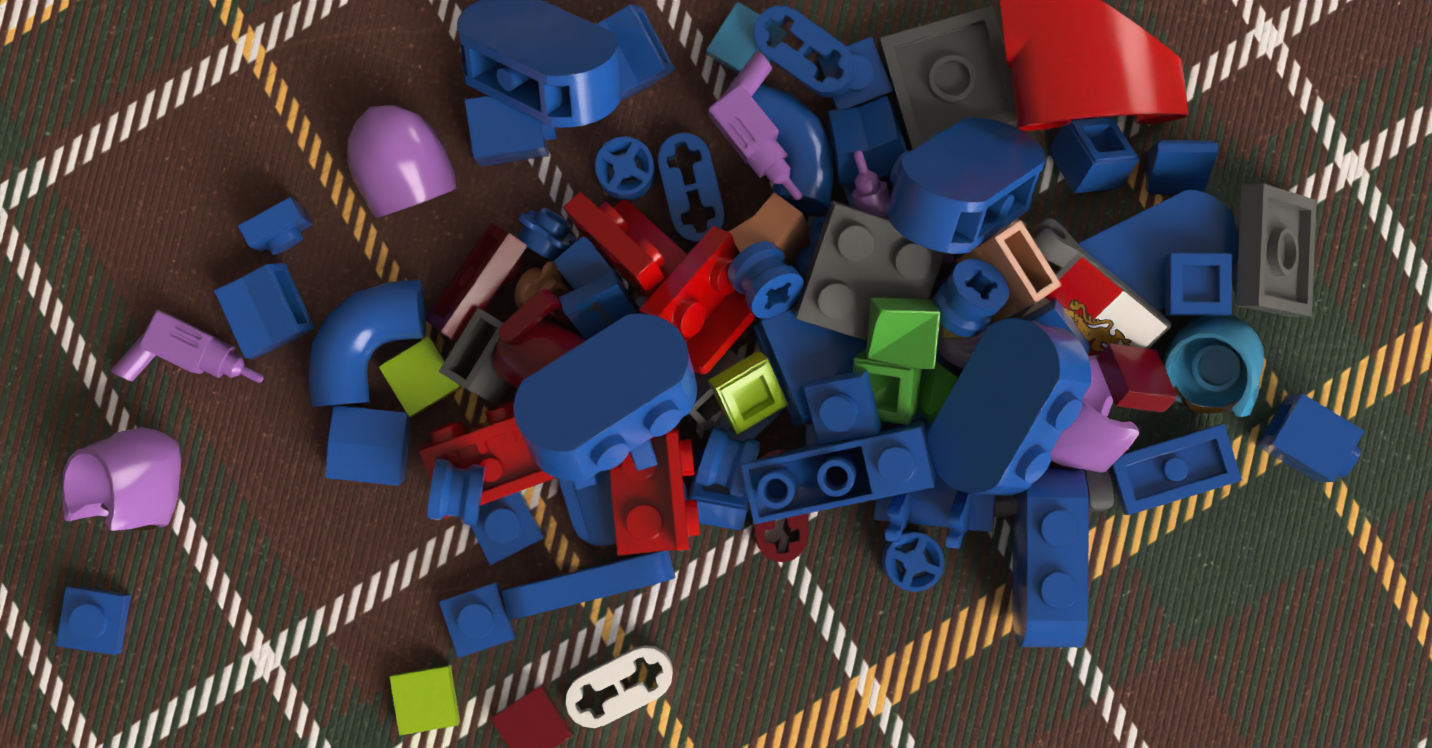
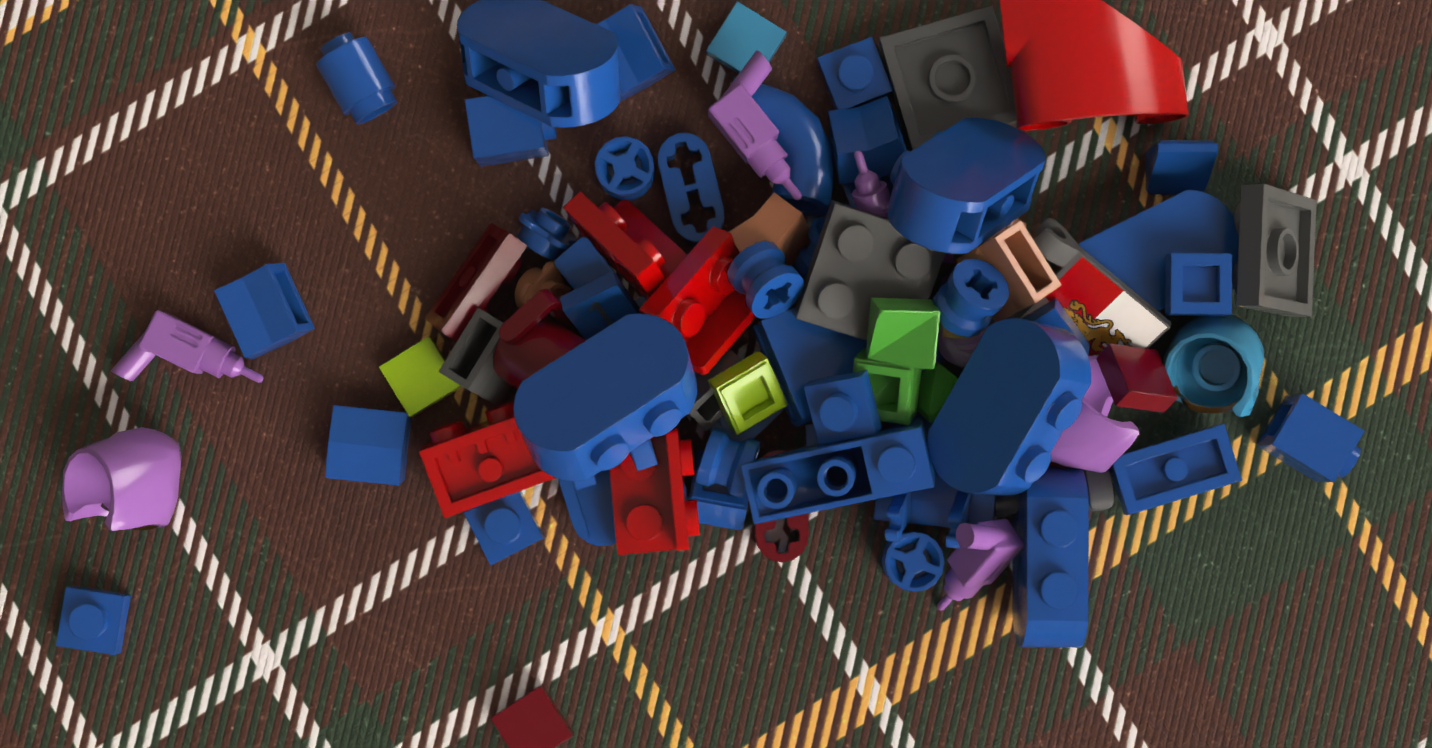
(277, 227): blue plate -> none
(353, 334): blue cylinder -> none
(356, 77): none -> blue brick
(397, 160): medium lavender piece -> none
(424, 700): lime tile -> none
(456, 492): blue wheel -> none
(477, 619): blue plate -> none
(588, 584): blue beam -> none
(627, 698): white beam -> none
(813, 40): blue beam -> none
(981, 558): none -> medium lavender piece
(1093, 155): blue slope -> none

